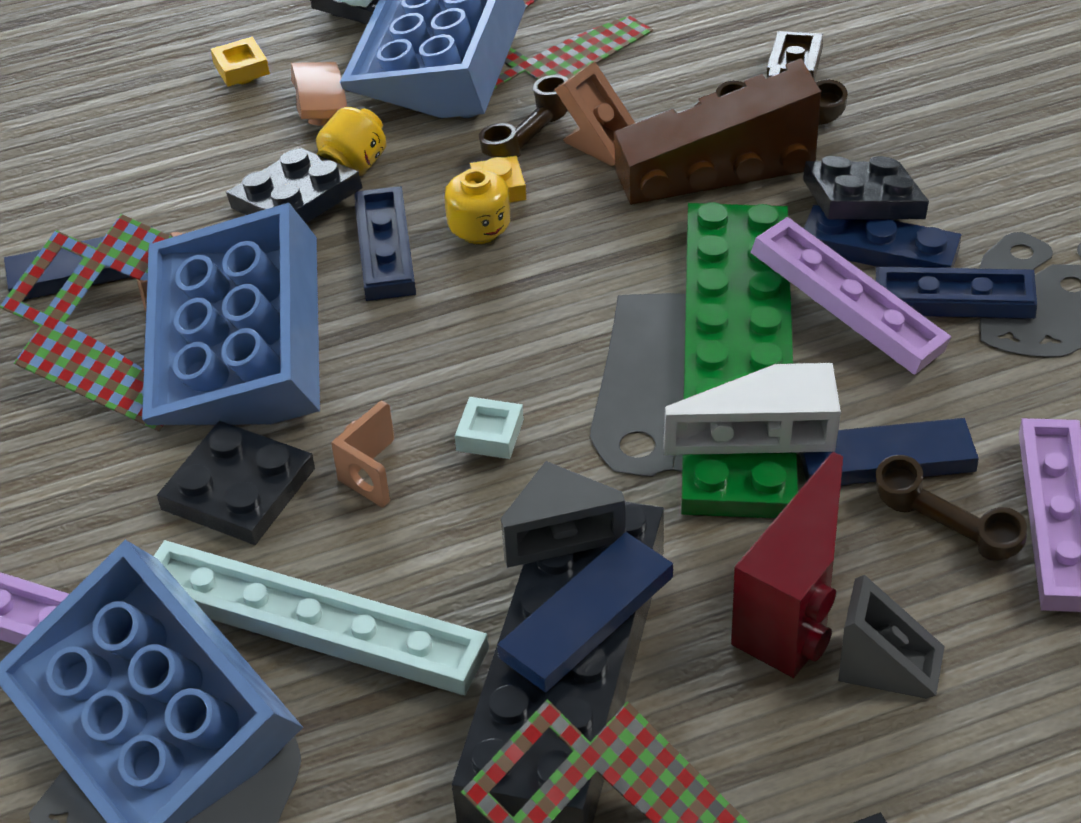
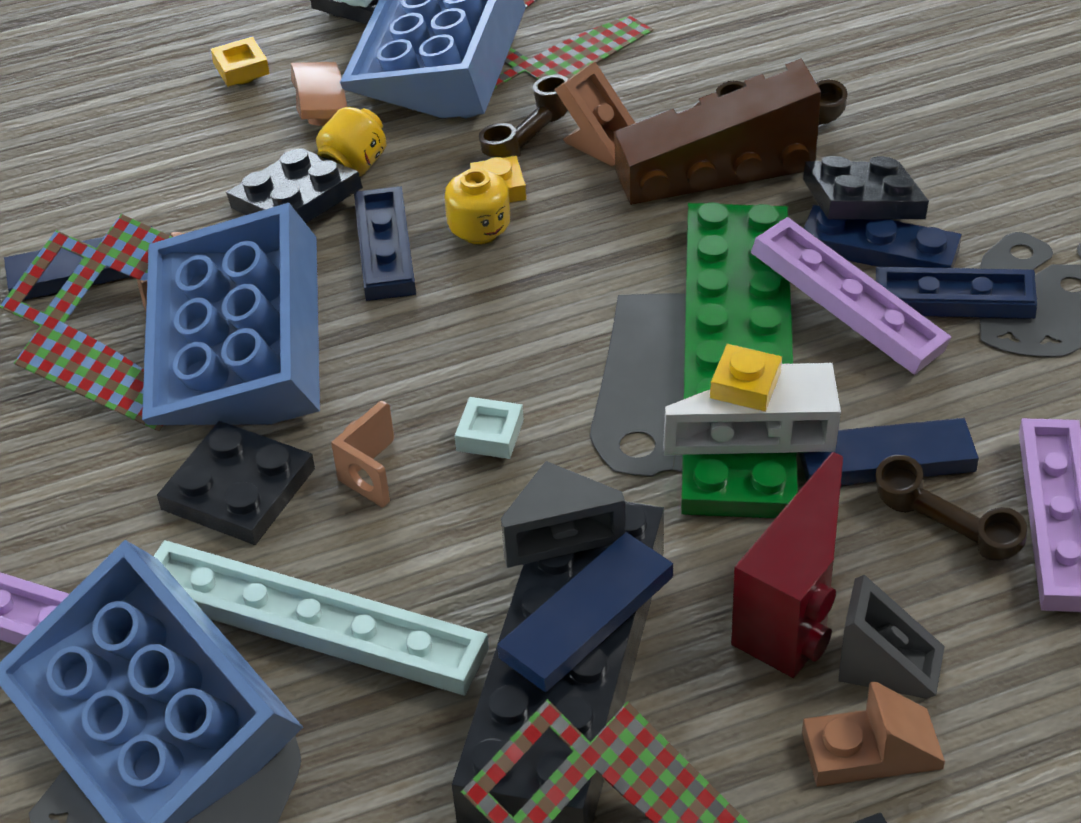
(746, 377): none -> yellow plate
(793, 46): hinge -> none
(879, 742): none -> nougat slope

